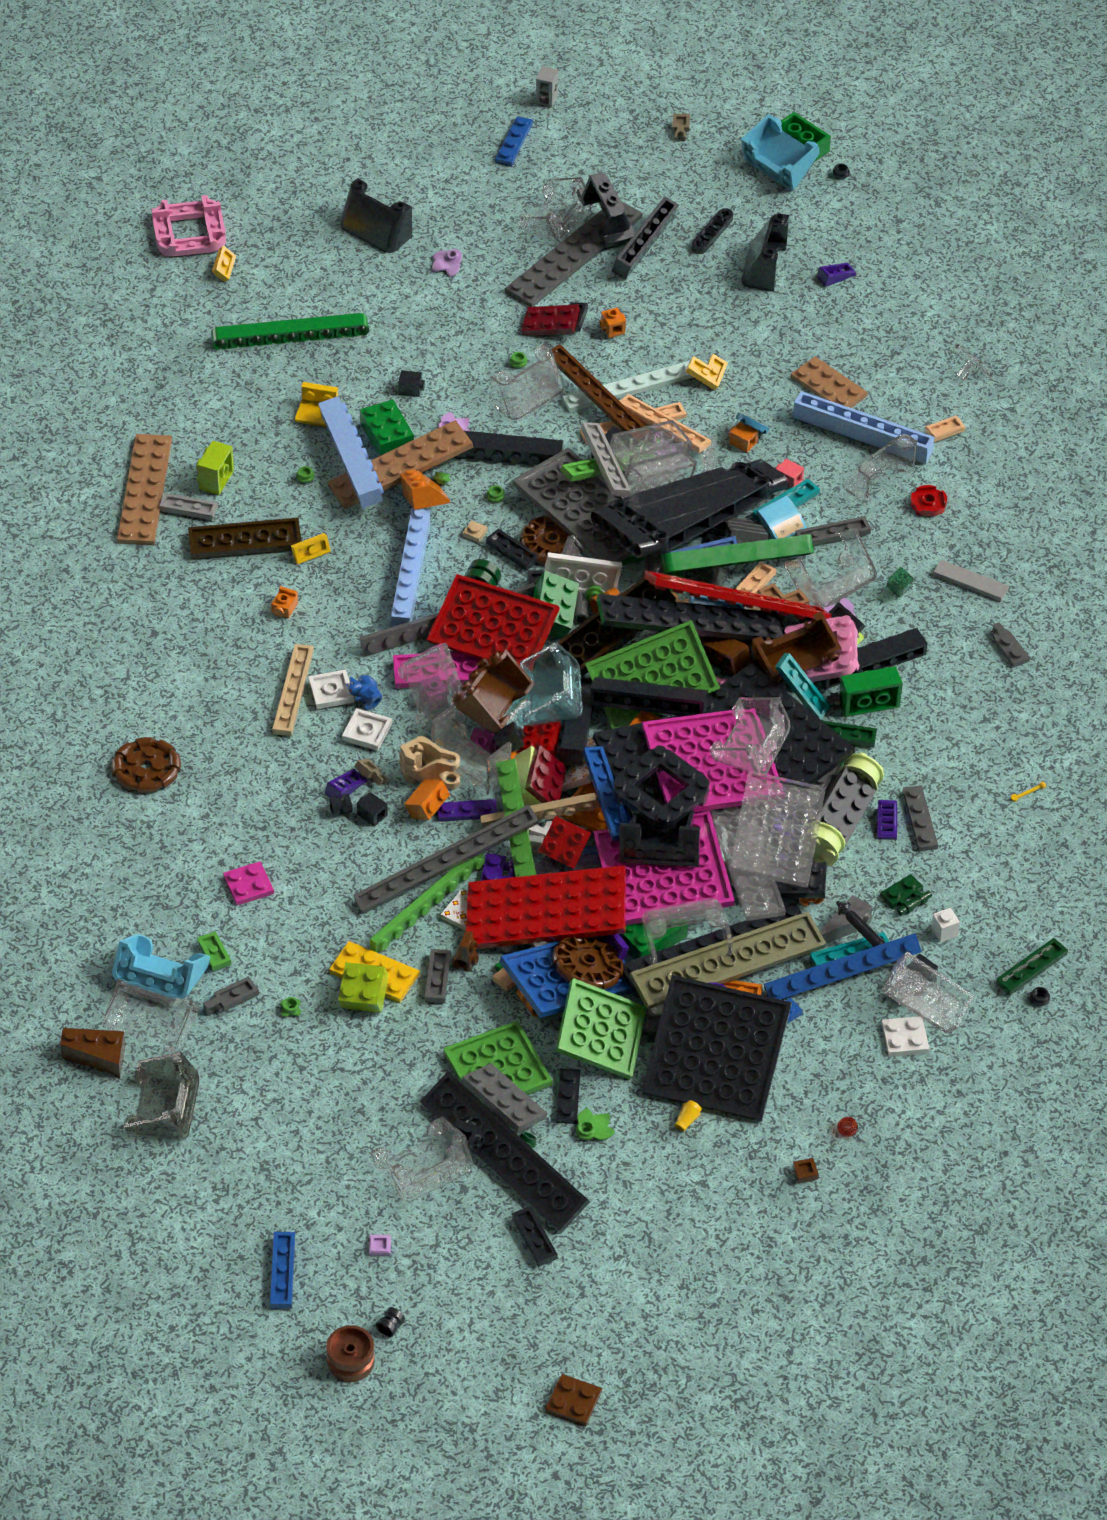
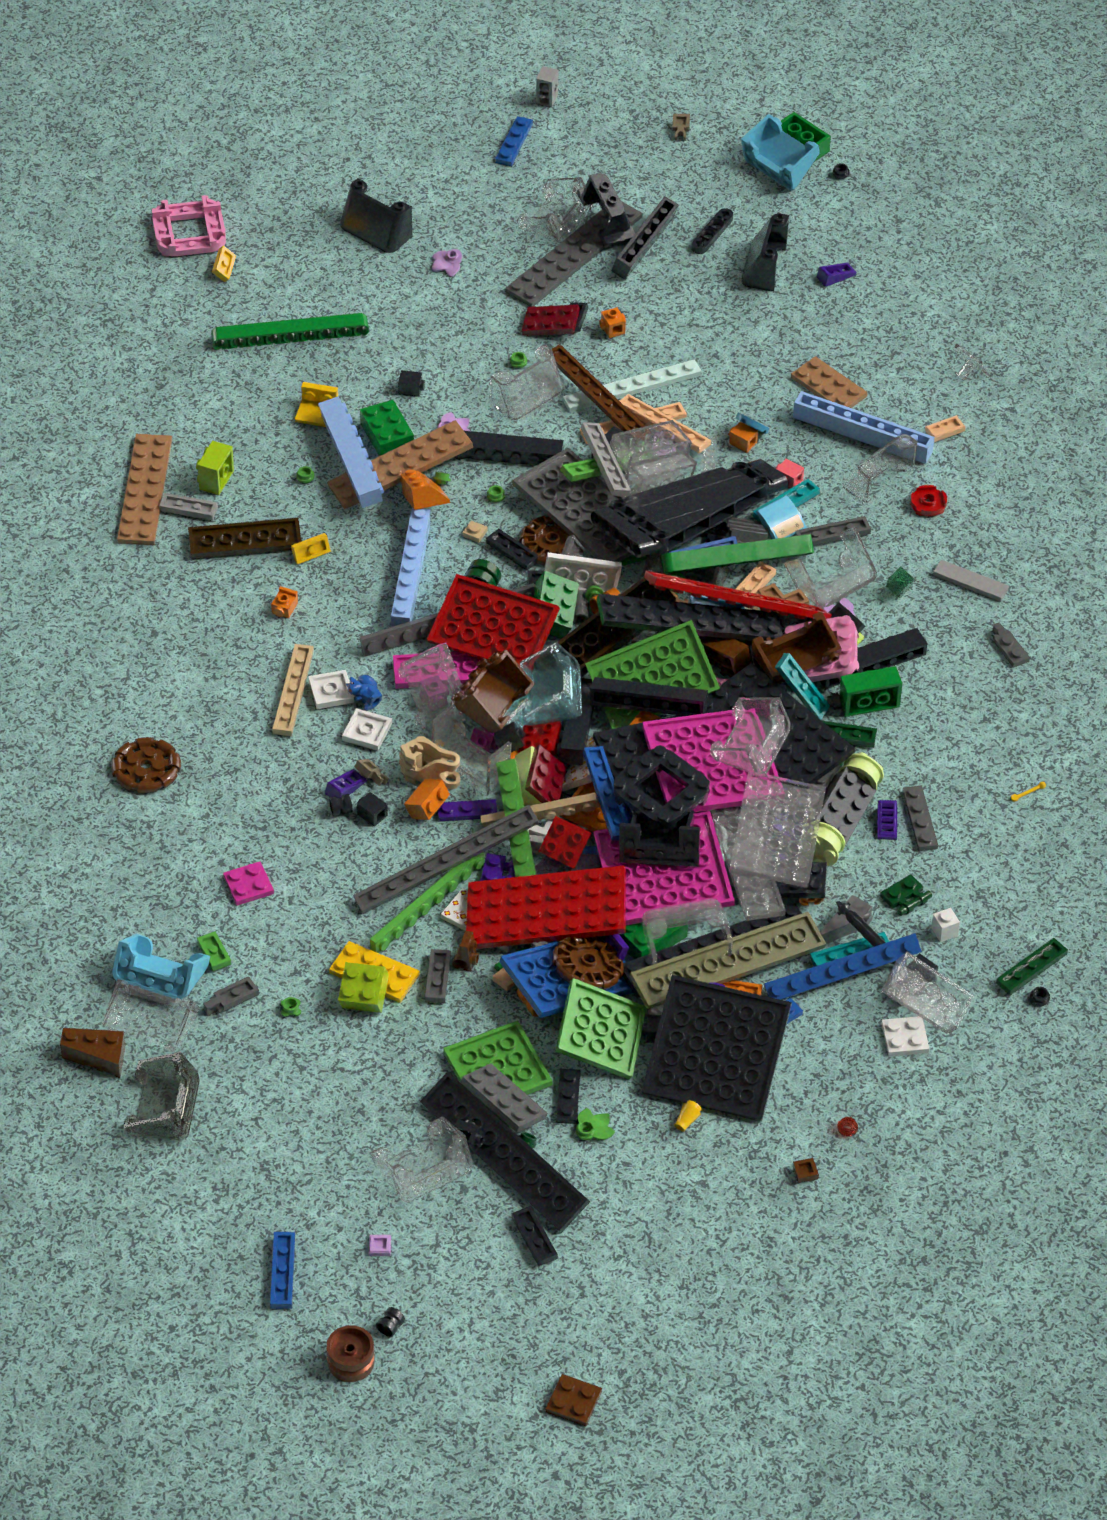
(708, 373): yellow plate -> none

